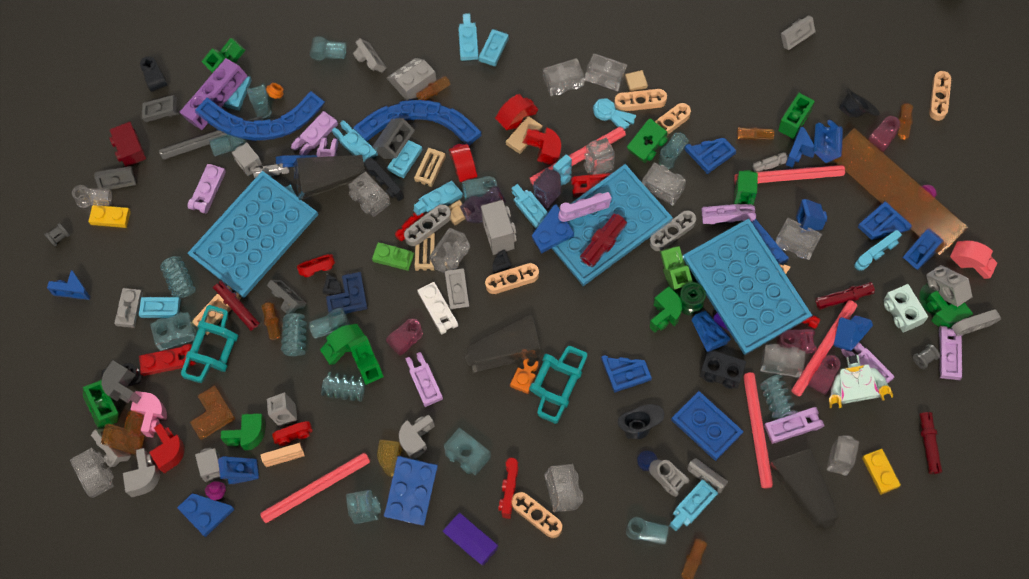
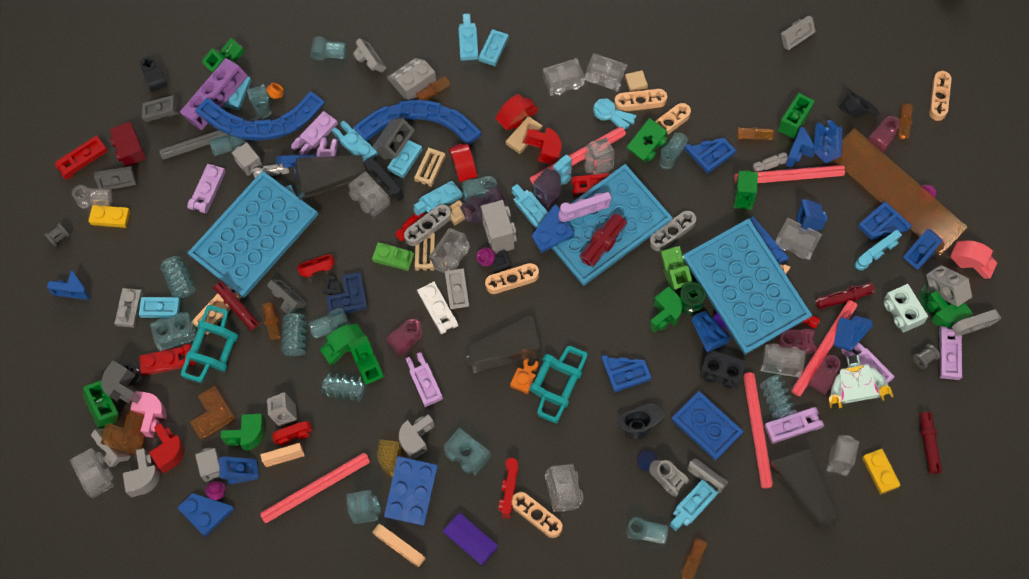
(80, 157): none -> red plate
(398, 545): none -> light nougat beam
(485, 256): none -> magenta plate
(664, 183): clear brick -> none
(728, 213): lavender hinge -> none

